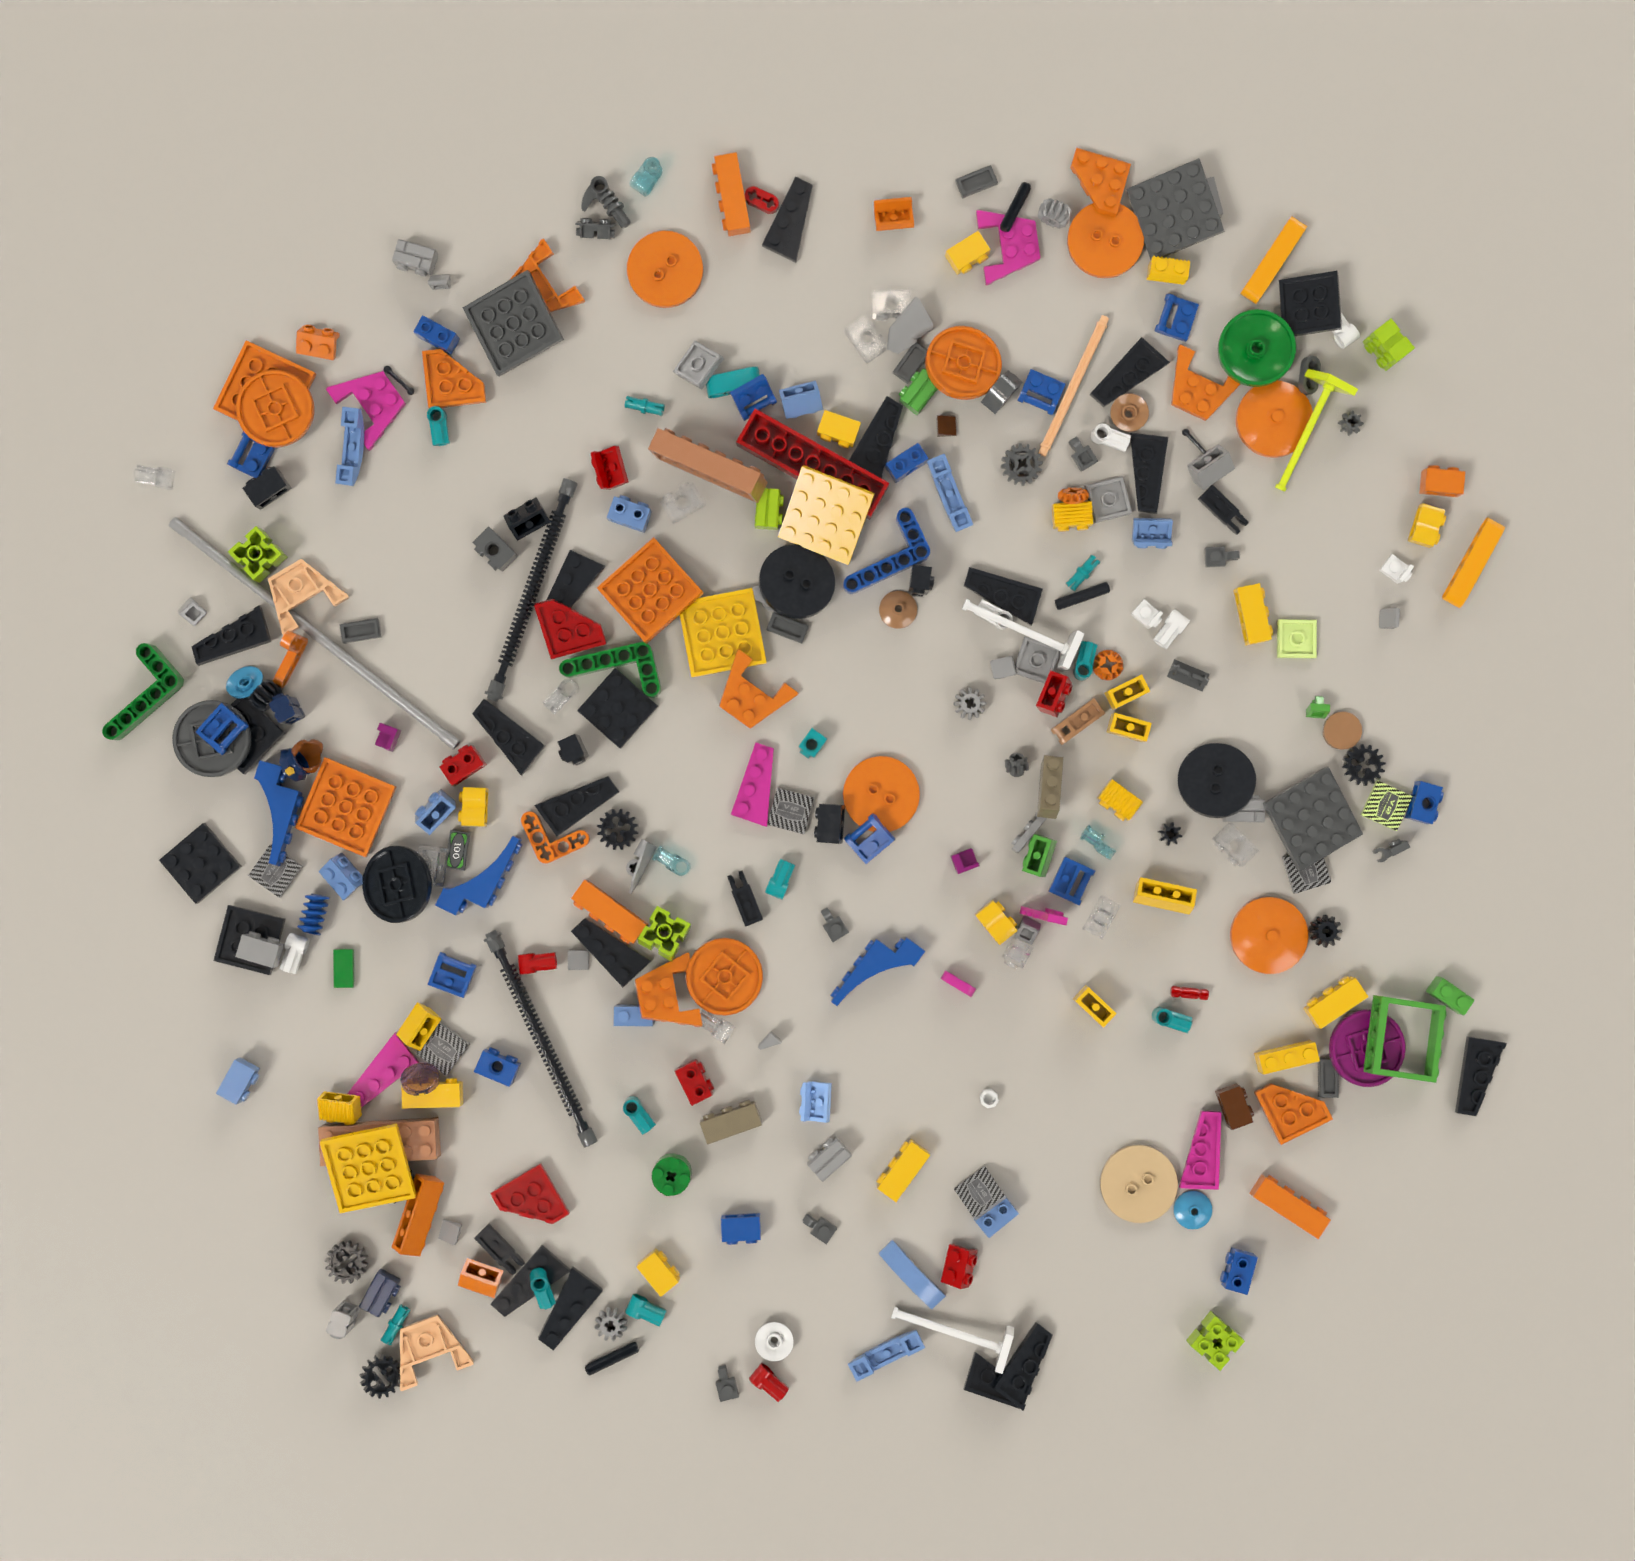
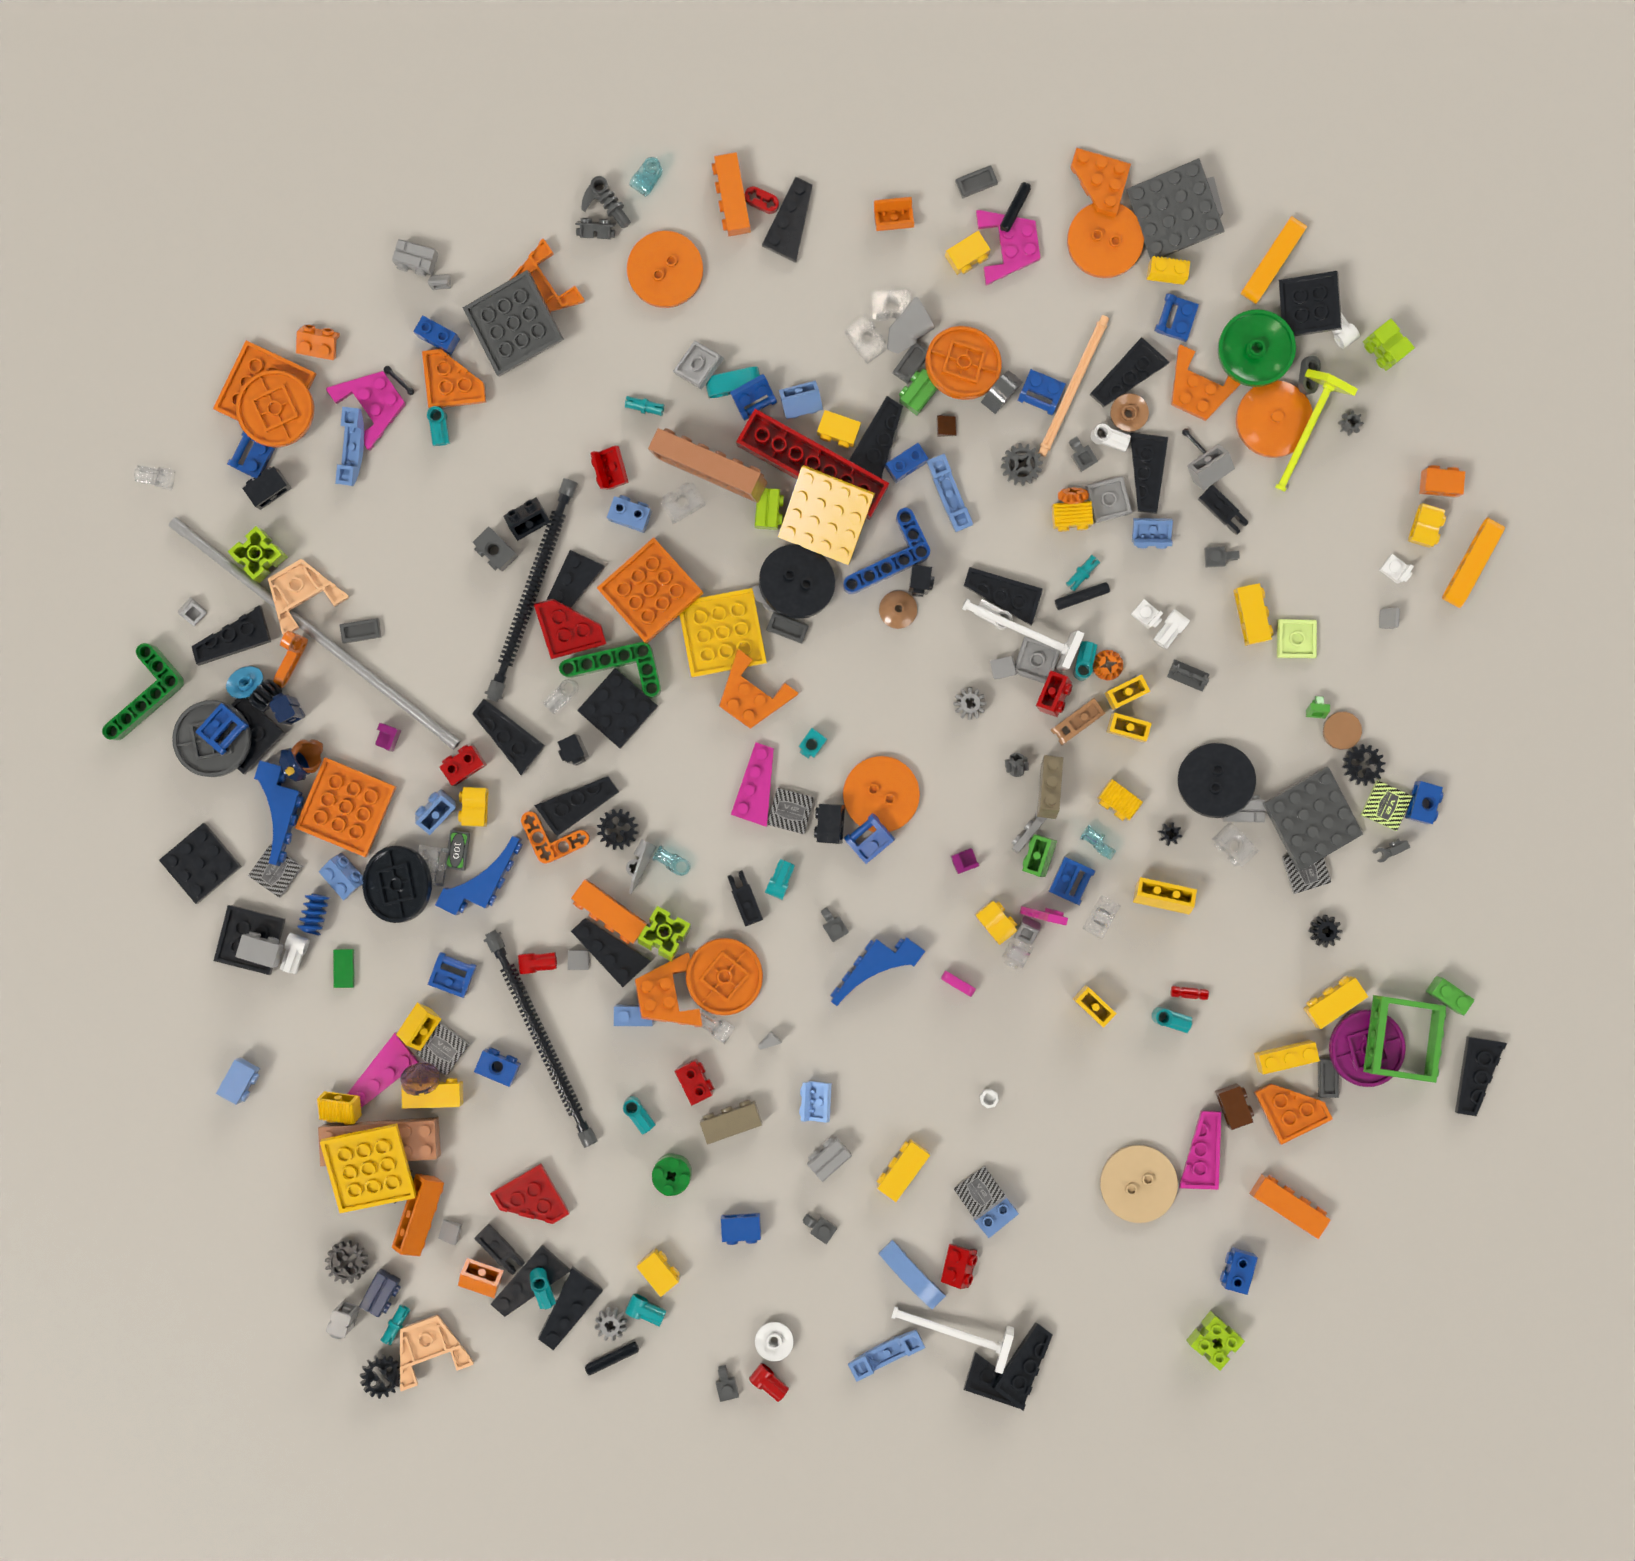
(1054, 213): light grey gear -> none
(1184, 1205): dark azure dish -> none
(1269, 935): orange dish -> none

